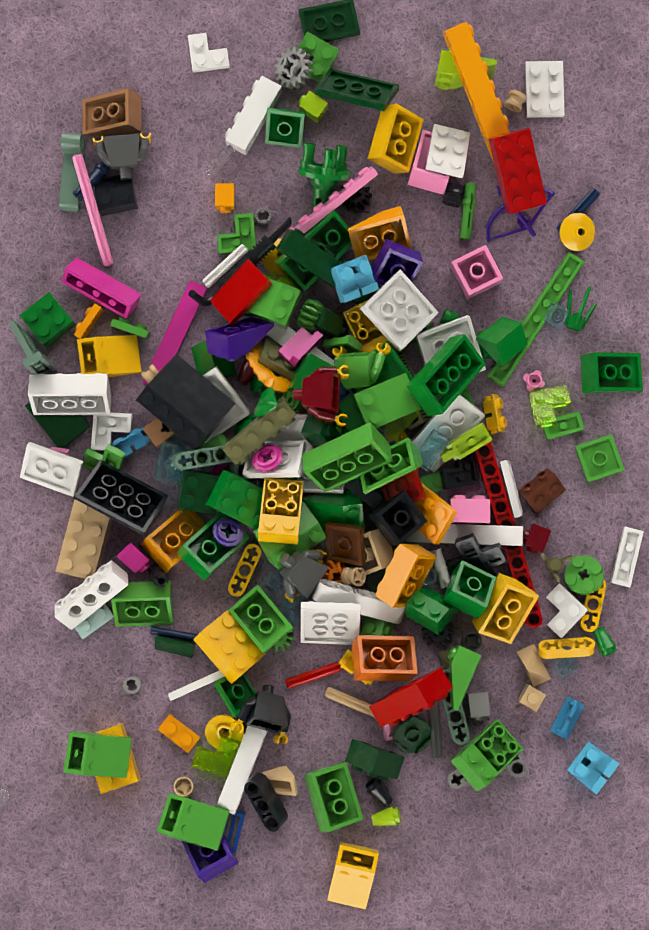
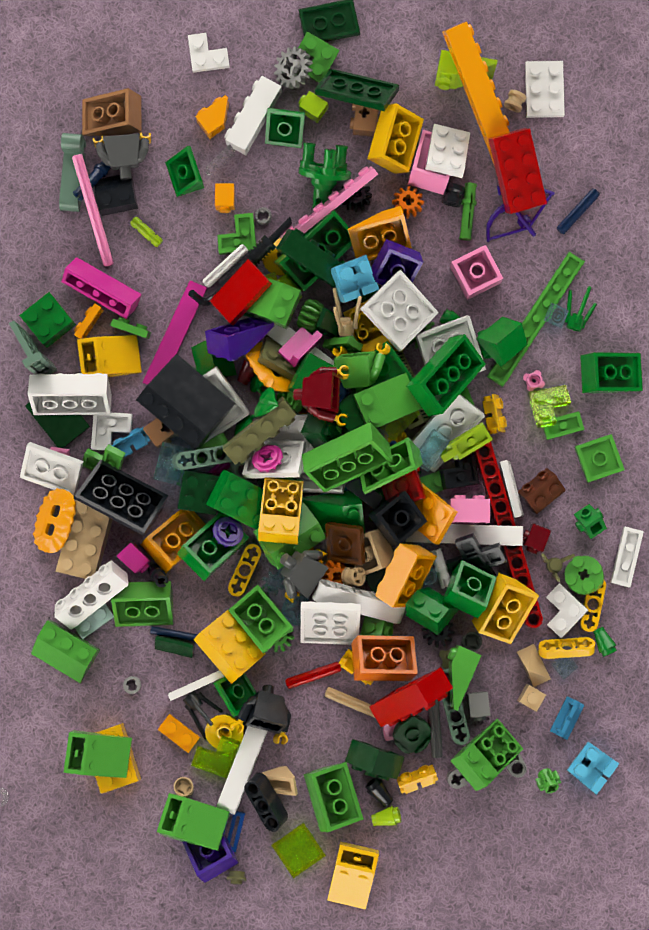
(62, 522): none -> light orange piece
(64, 650): none -> bright green slope
(147, 232): none -> lime axle
(150, 374): tan wheel -> none
(184, 172): none -> green slope
(194, 702): none -> black plant
(213, 118): none -> light orange slope
(236, 877): none -> olive plate
(298, 850): none -> clear neon green plate
(345, 324): none -> tan plant
(363, 126): none -> medium nougat brick
(408, 780): none -> yellow hinge
(415, 200): none -> orange gear
(548, 780): none -> bright green gear
(569, 232): yellow dish -> none
(590, 517): none -> green brick

